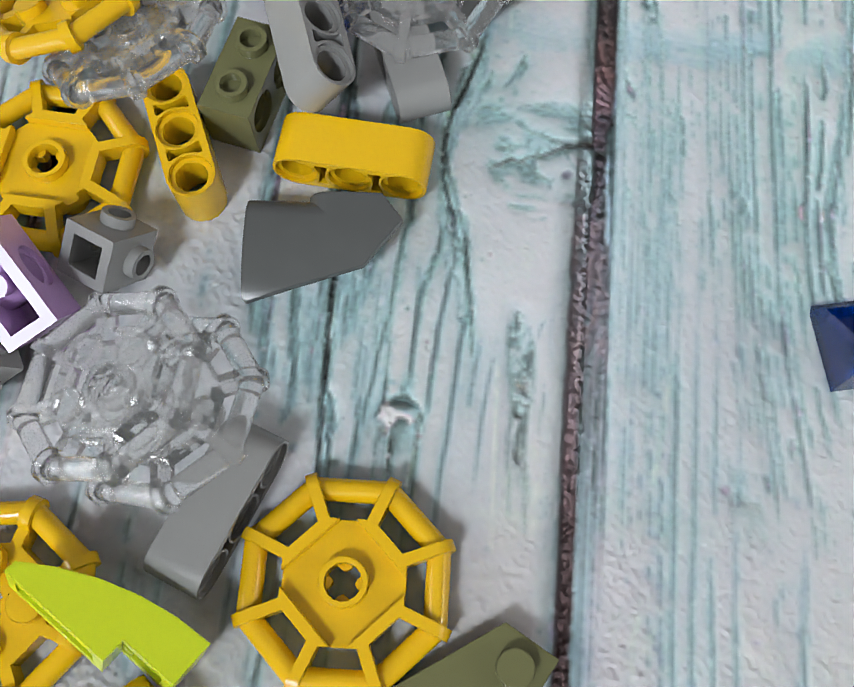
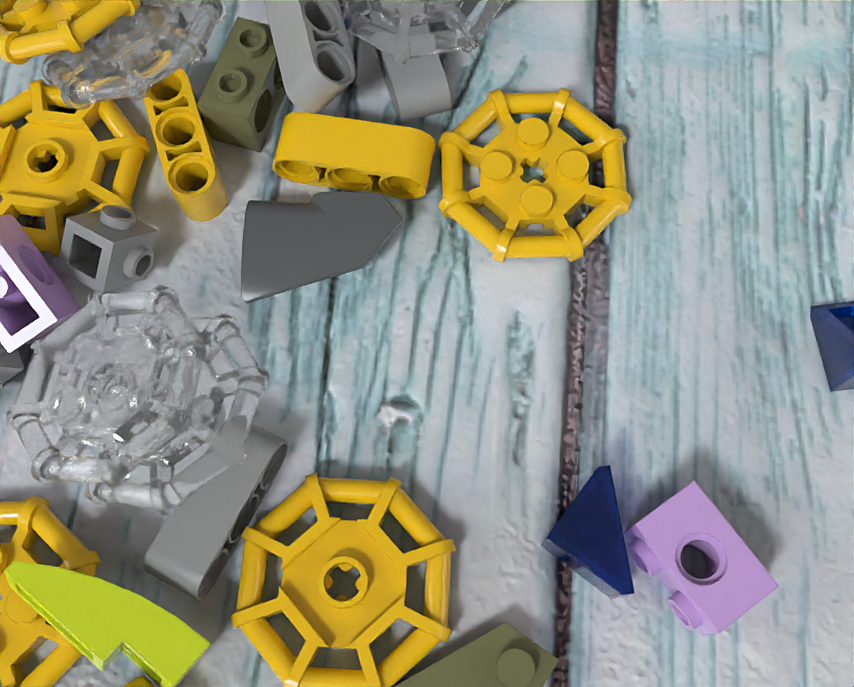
(540, 146): none -> yellow plate
(592, 537): none -> clear blue slope
(732, 576): none -> lavender brick

